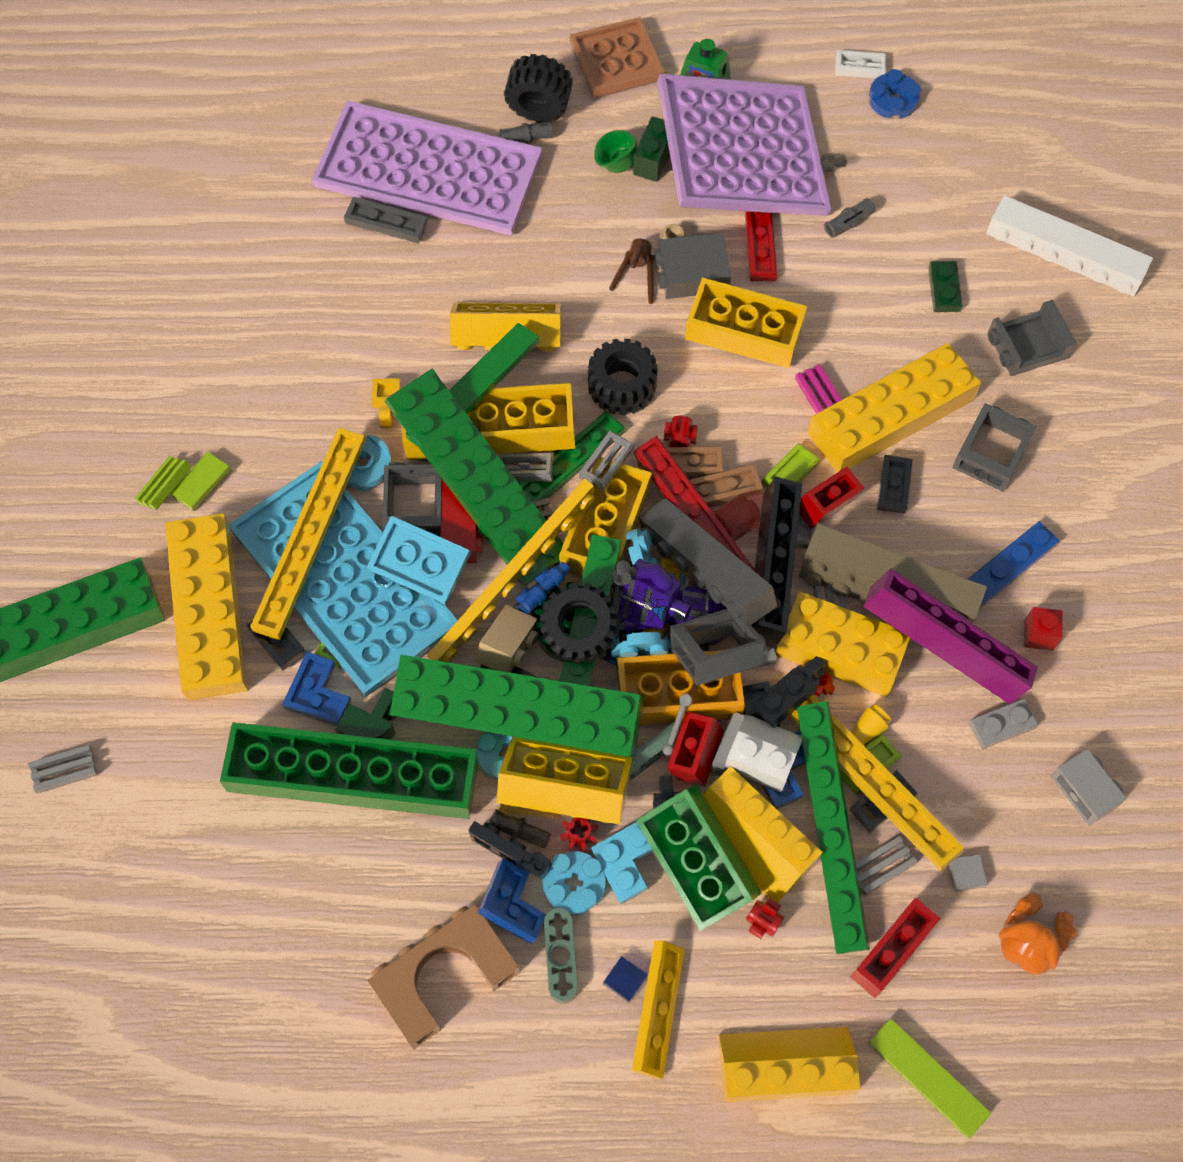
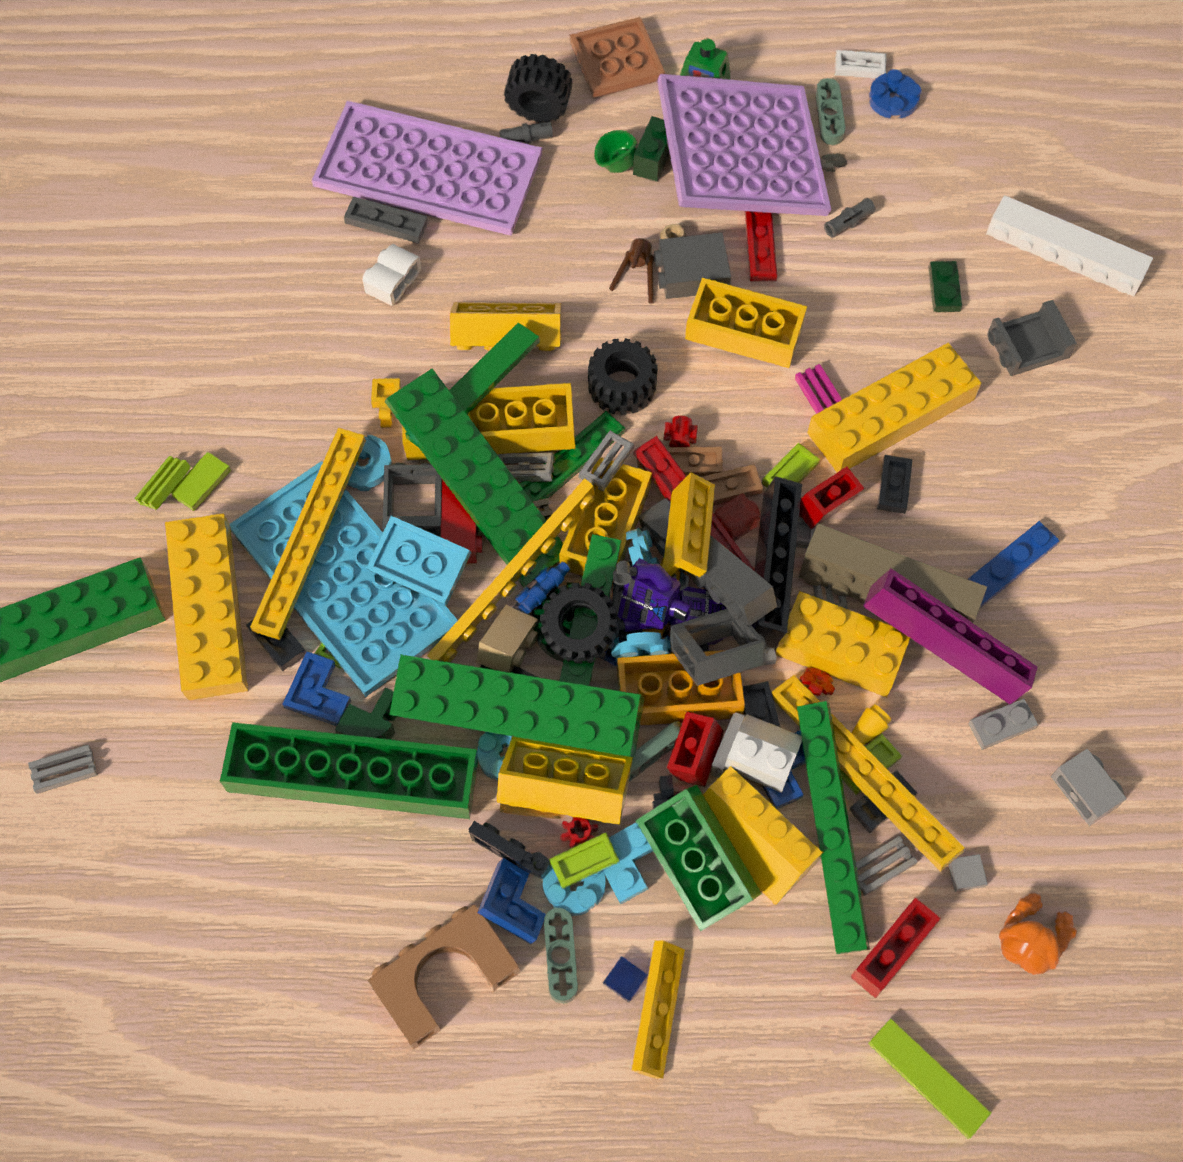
(391, 274): none -> white brick
(519, 829): clear smoke axle -> none
(584, 860): none -> lime tile
(685, 700): light grey hinge -> none
(689, 526): none -> yellow panel
(764, 918): red gear -> none
(788, 1064): yellow slope -> none
(790, 692): black hinge -> none
(835, 103): none -> sand green beam
(984, 468): dark grey window -> none
(1043, 628): red brick -> none

